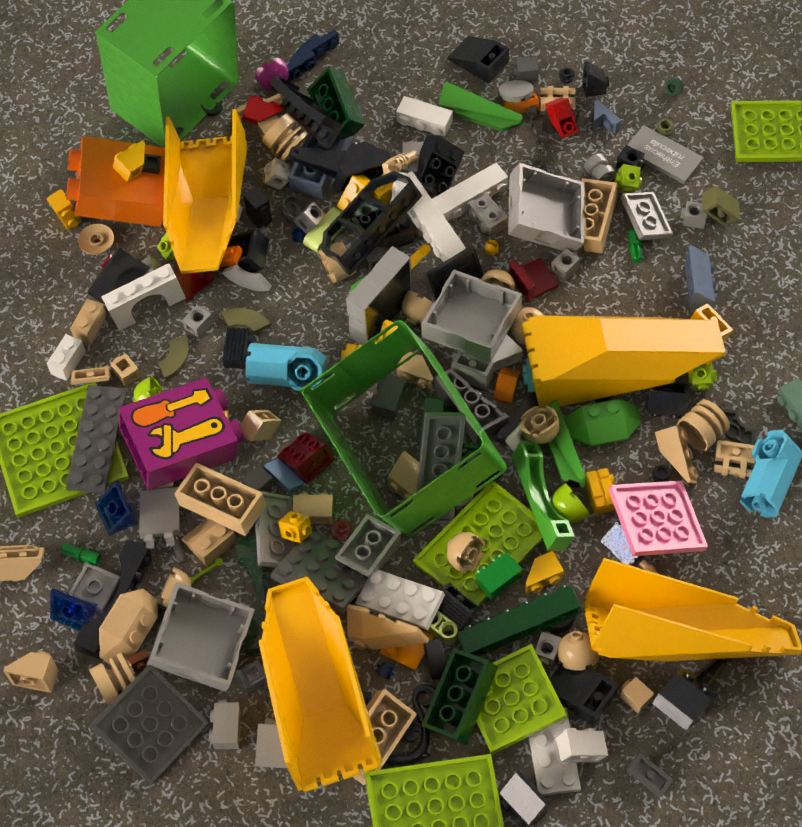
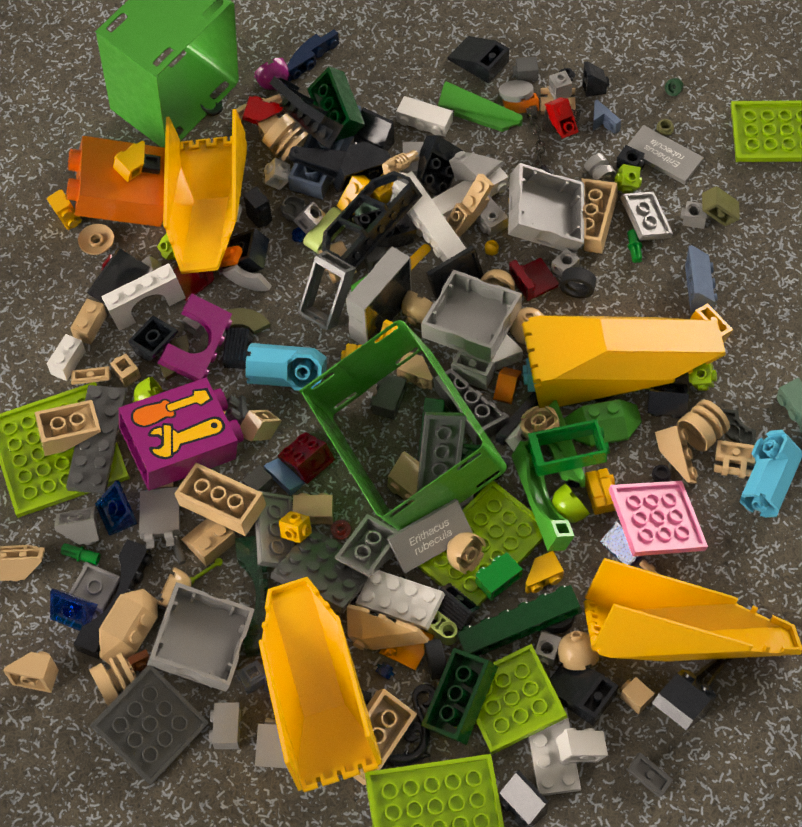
(66, 426): none -> tan slope
(79, 525): none -> light grey slope
(152, 338): none -> black slope
(215, 322): none -> magenta arch
(236, 408): none -> dark grey hips
(337, 266): none -> dark grey window
(376, 131): none -> black slope
(428, 535): none -> light grey tile
(468, 165): none -> light grey slope
(473, 204): none -> tan slope
(560, 85): none -> light grey brick
(565, 433): none -> green window
(580, 275): none -> black tyre

